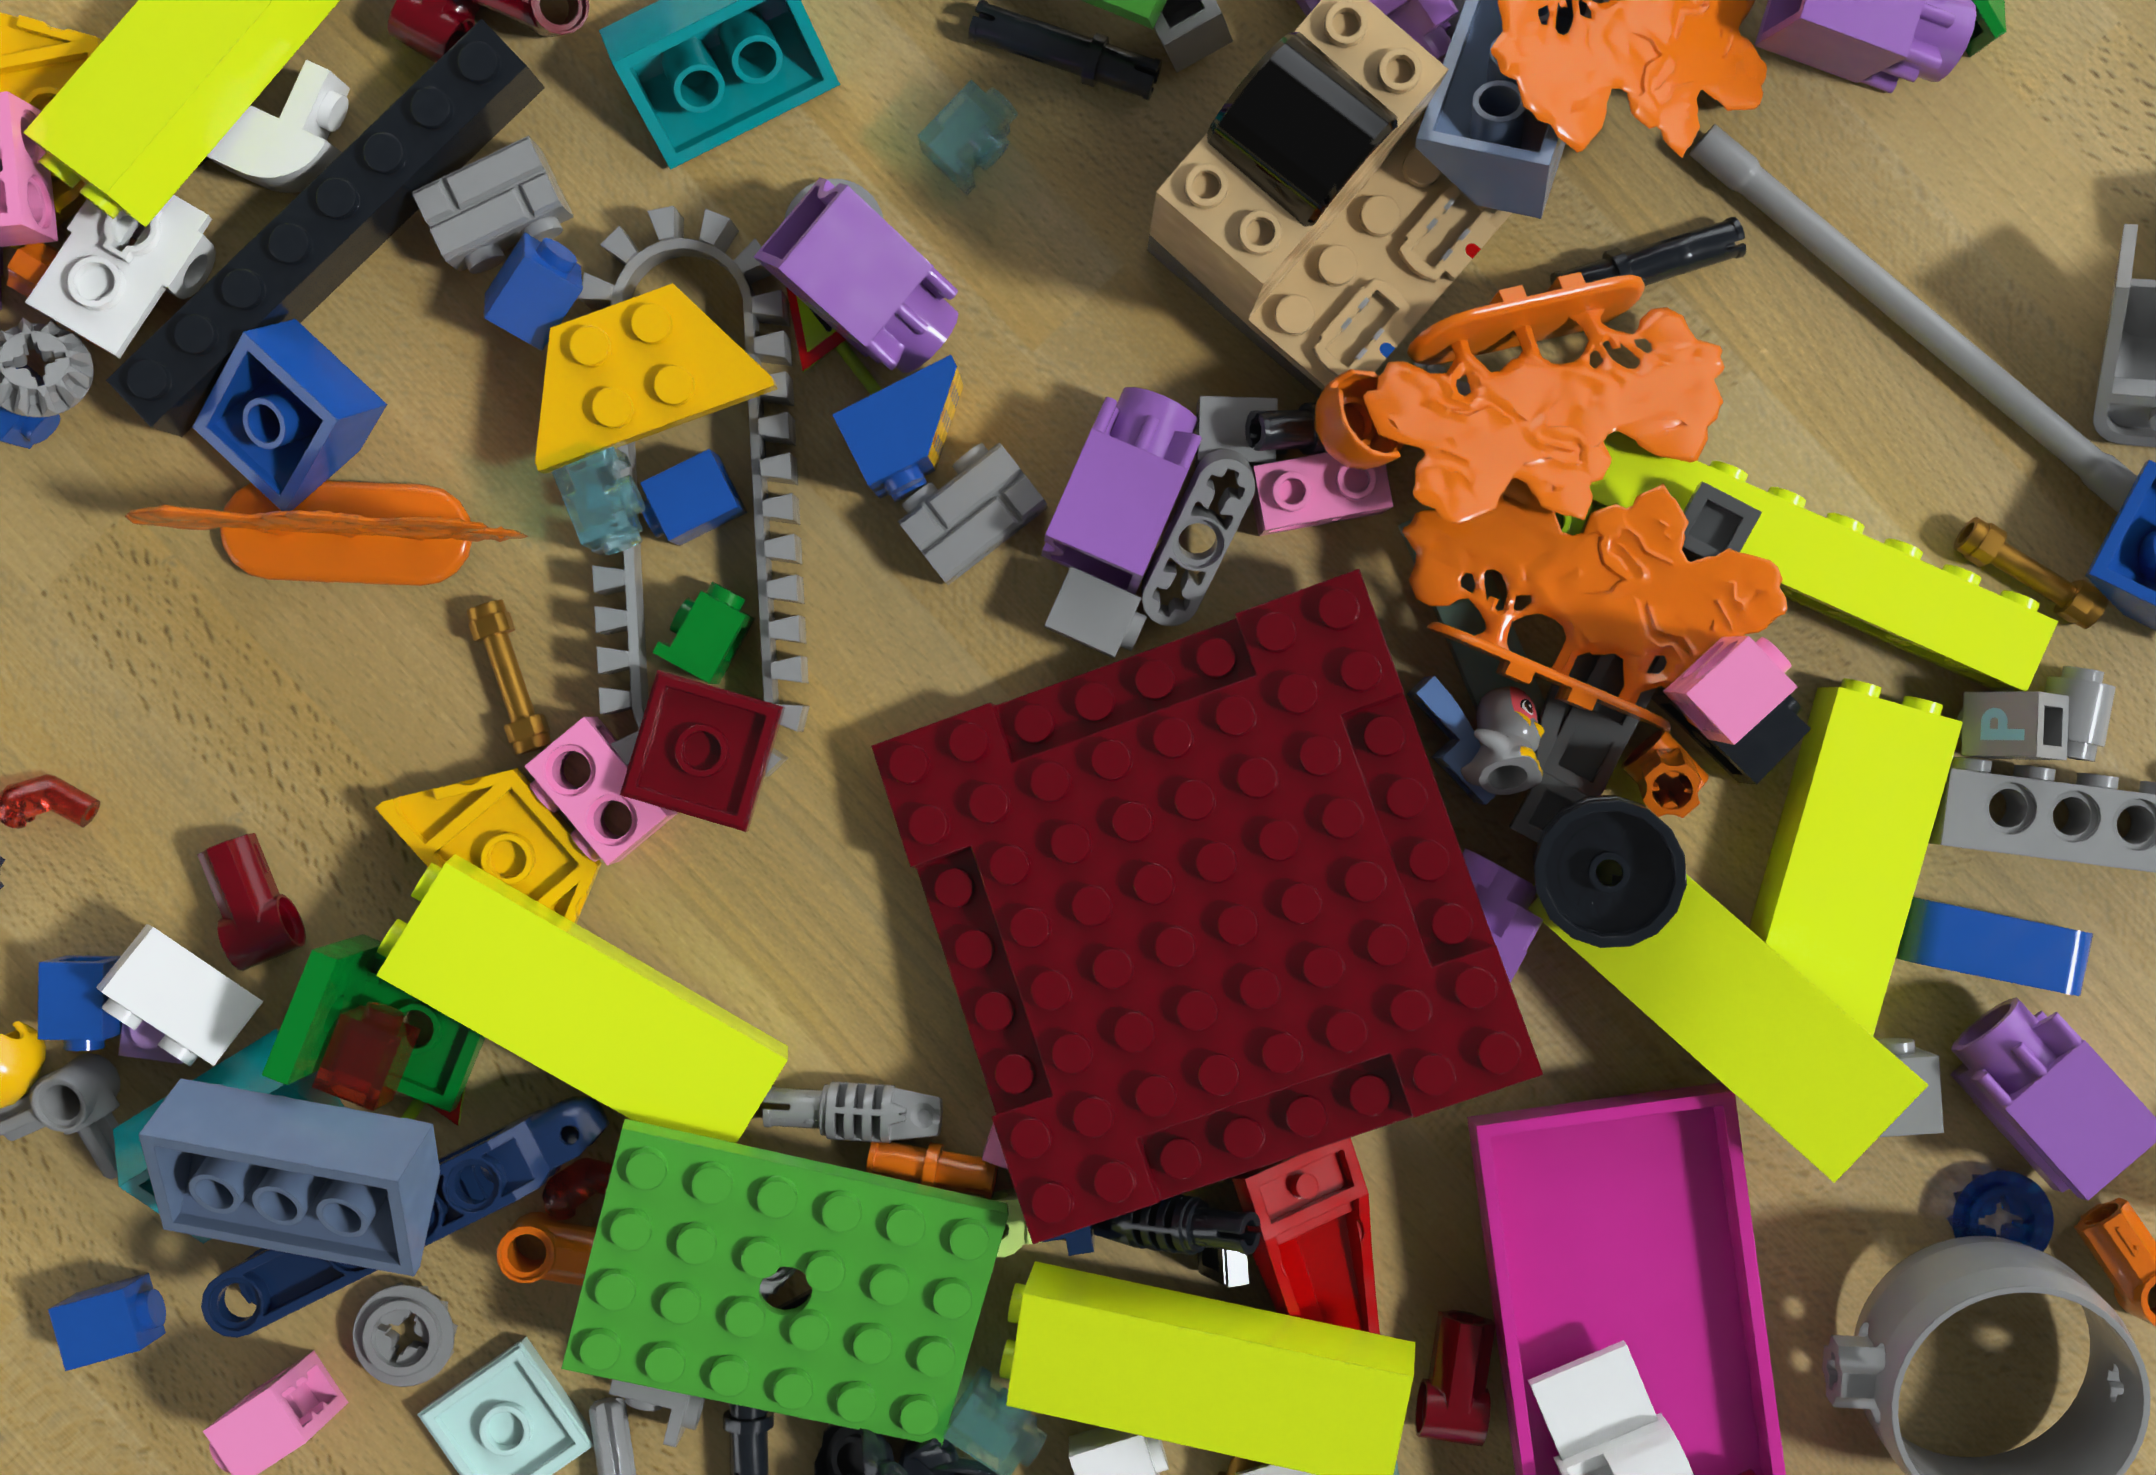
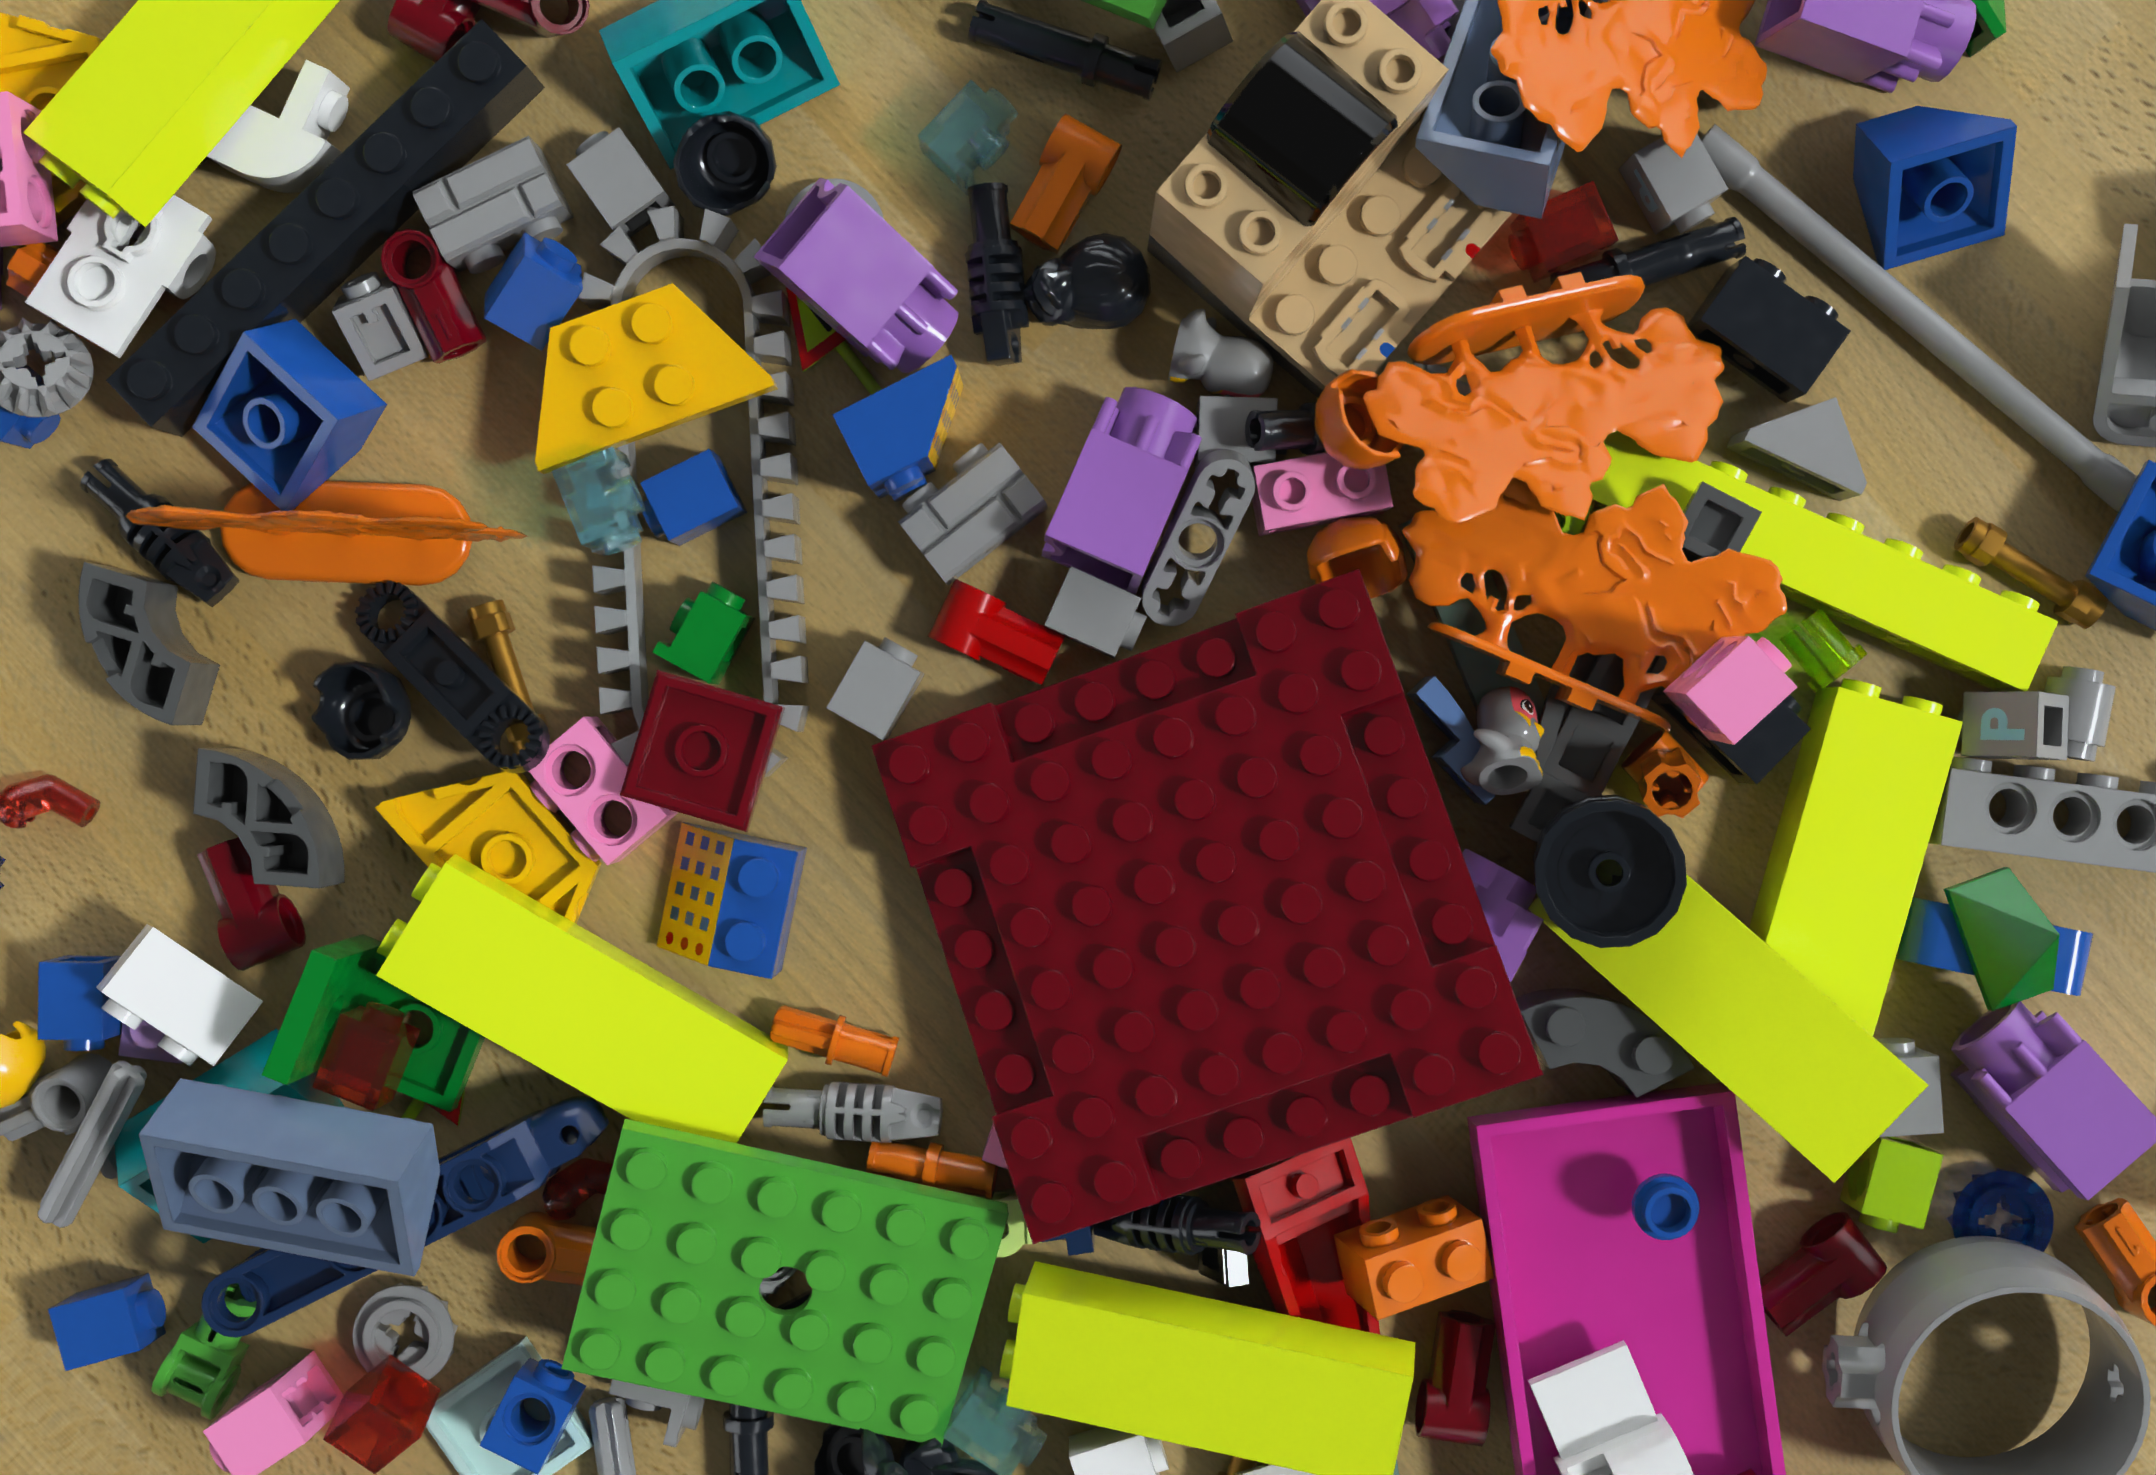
(92, 1144): none -> light grey axle
(142, 644): none -> dark grey brick
(175, 553): none -> black hinge
(204, 1363): none -> bright green connector
(273, 816): none -> dark grey brick
(361, 709): none -> black hair
(378, 325): none -> light grey bracket
(382, 1414): none -> clear red brick
(434, 299): none -> dark red piece
(452, 677): none -> black plate
(517, 1434): none -> blue brick
(618, 181): none -> light grey brick
(725, 163): none -> black hair
(731, 900): none -> blue slope
(834, 1039): none -> orange axle
(877, 687): none -> light grey brick
(984, 628): none -> red piece
(995, 275): none -> black hinge
(1071, 169): none -> orange piece
(1091, 285): none -> black hair
(1223, 363): none -> light grey animal
(1361, 545): none -> orange hair
(1413, 1256): none -> orange brick
(1569, 233): none -> clear red brick
(1600, 1031): none -> dark grey brick
(1665, 1206): none -> blue plate
(1673, 187): none -> light grey brick
(1769, 328): none -> black brick
(1809, 448): none -> light grey slope
(1829, 660): none -> clear neon green bush
(1829, 1265): none -> dark red piece
(1892, 1183): none -> lime brick
(1932, 181): none -> blue slope
(2004, 937): none -> green slope

